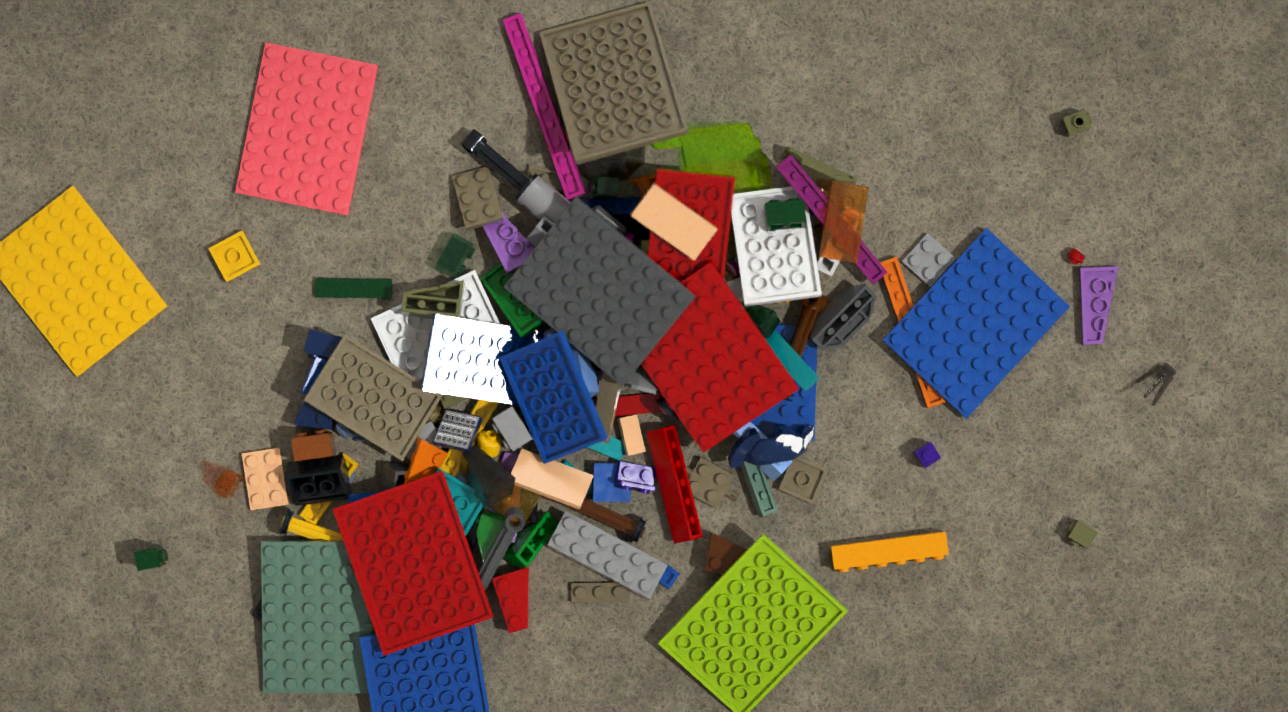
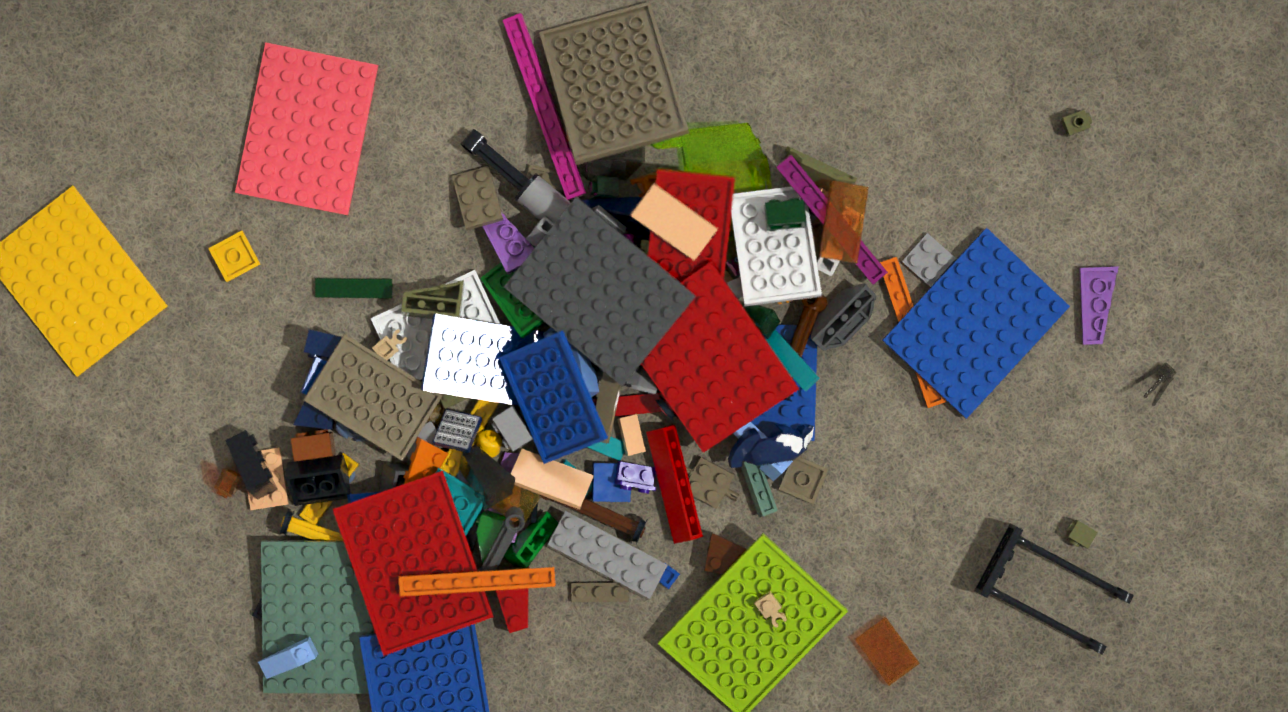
(151, 558): dark green brick -> none
(251, 464): none -> black wedge
(288, 658): none -> light blue slope
(387, 347): none -> tan plate
(455, 255): clear green brick -> none
(477, 581): none -> orange plate
(769, 606): none -> tan plate
(887, 651): none -> clear orange plate
(889, 550): light orange brick -> none
(927, 454): dark purple brick -> none
(996, 570): none -> black piece
(1075, 256): red plate -> none

